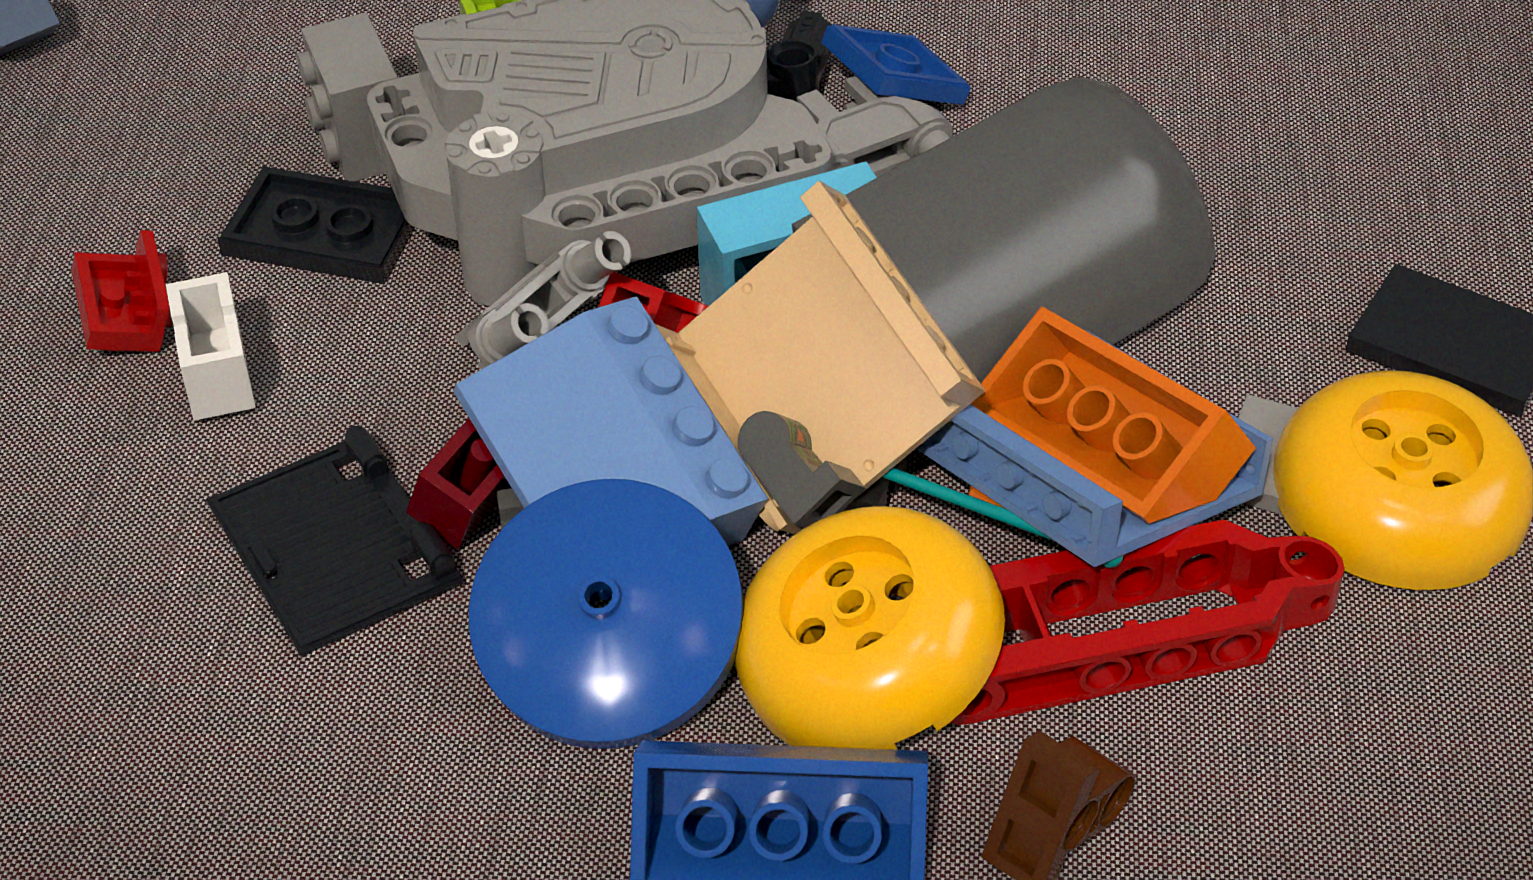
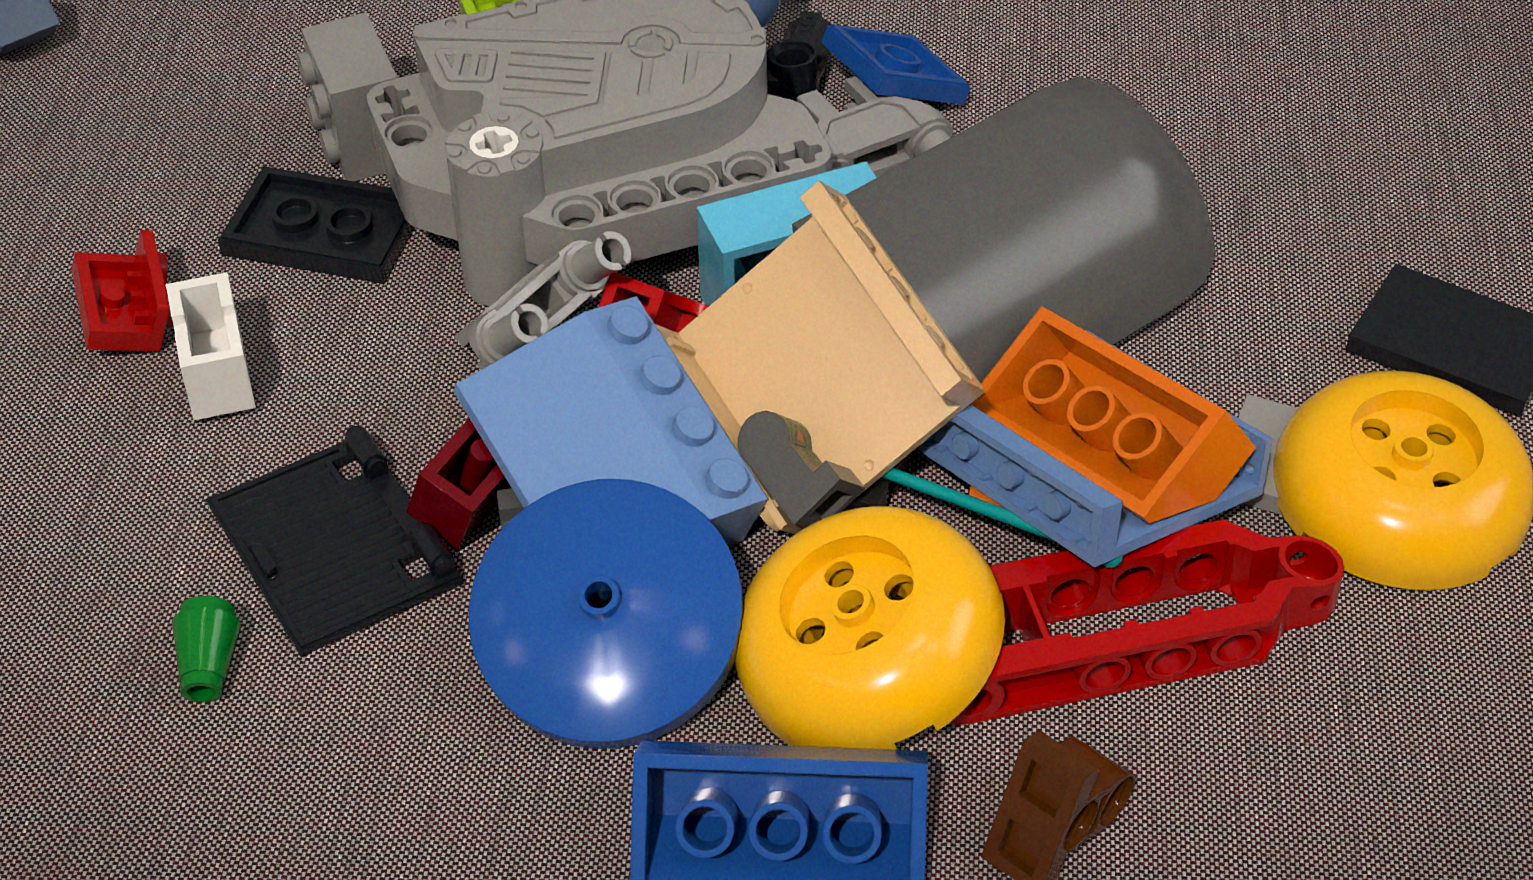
(204, 646): none -> green cone

